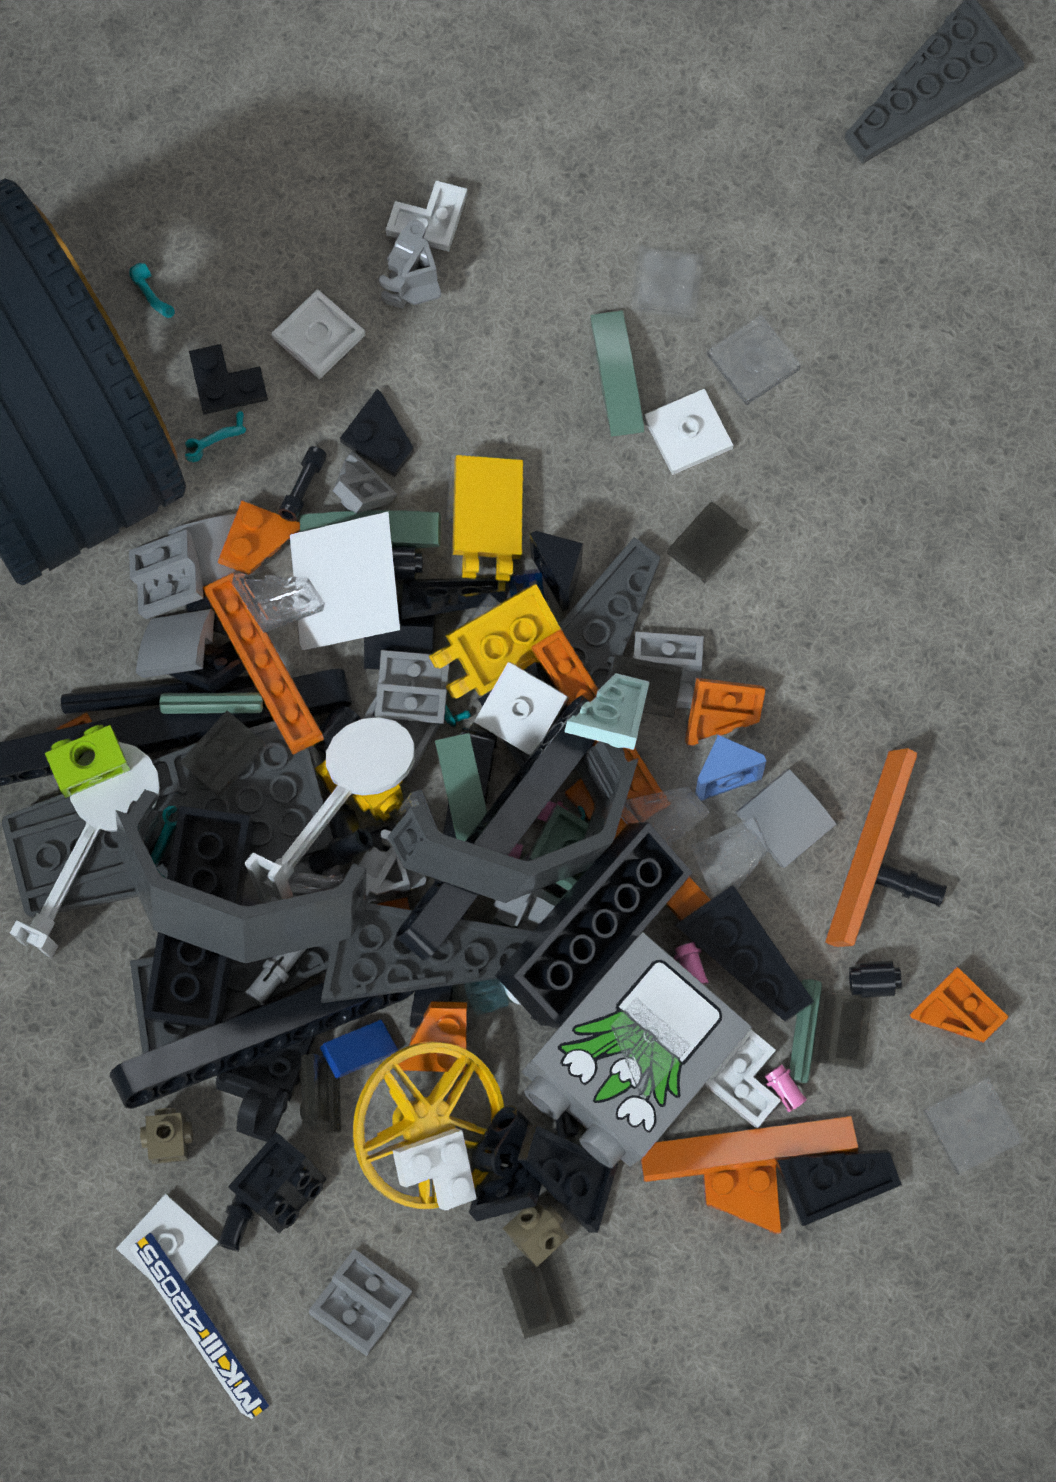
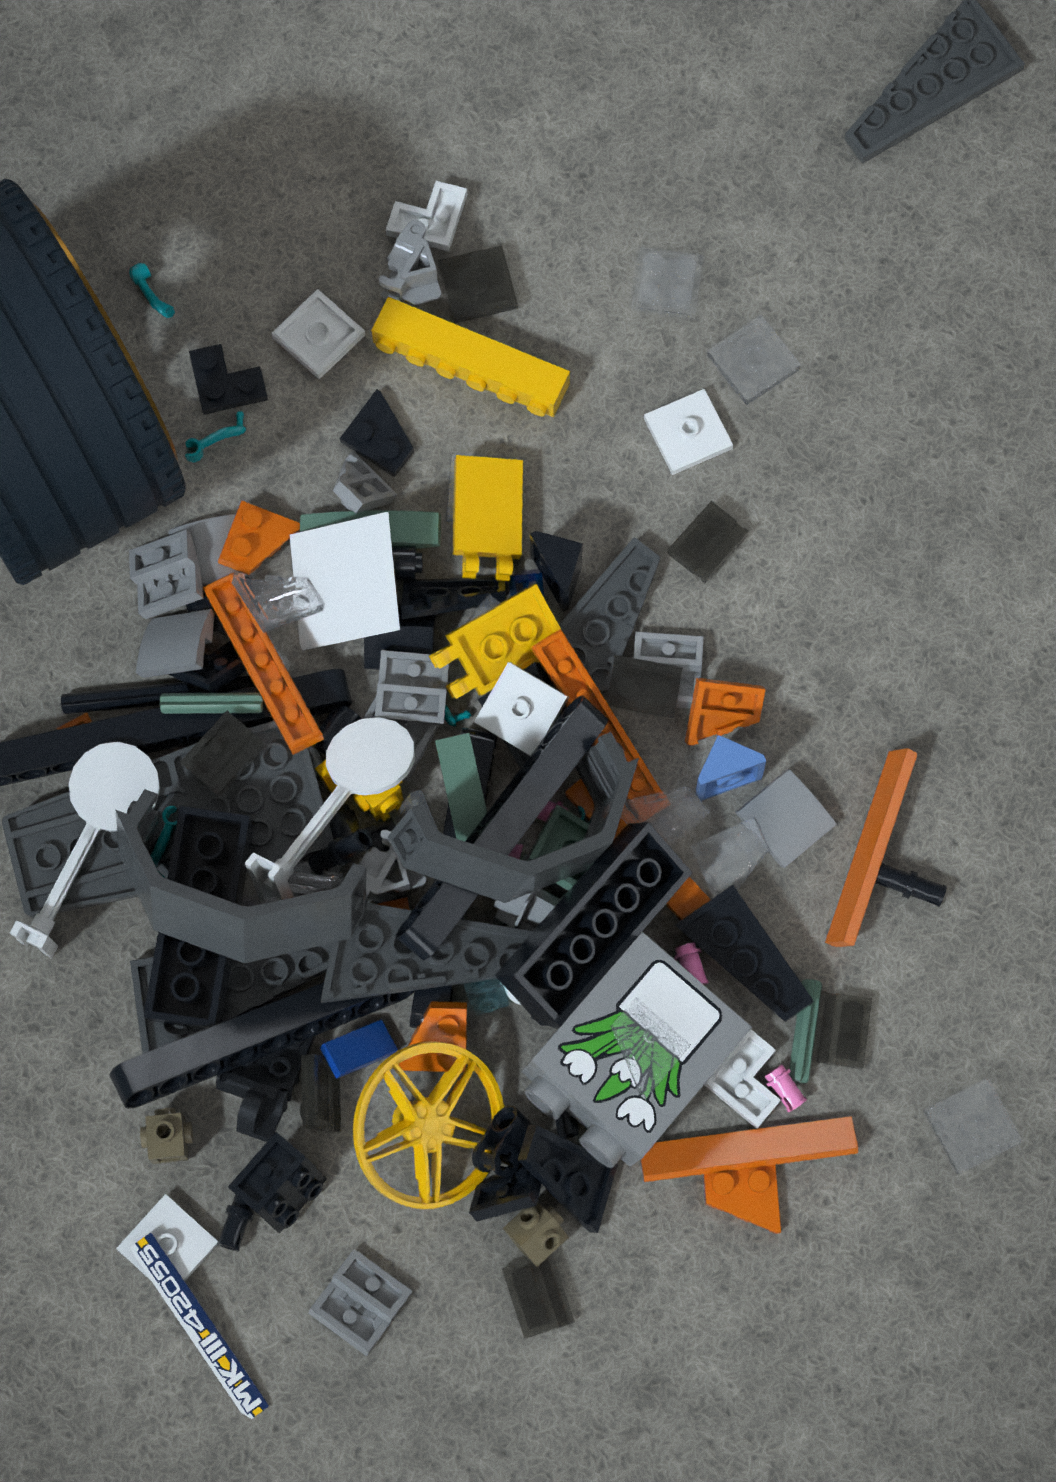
(107, 764): lime brick -> none
(272, 974): light grey pin -> none
(311, 464): black bar -> none
(439, 1158): white plate -> none
(470, 357): none -> yellow brick
(478, 284): none -> clear smoke plate
(613, 713): light aqua wing -> none
(617, 373): sand green slope -> none
(835, 1181): black wing -> none
(874, 979): black brick -> none
(960, 1009): orange wing -> none

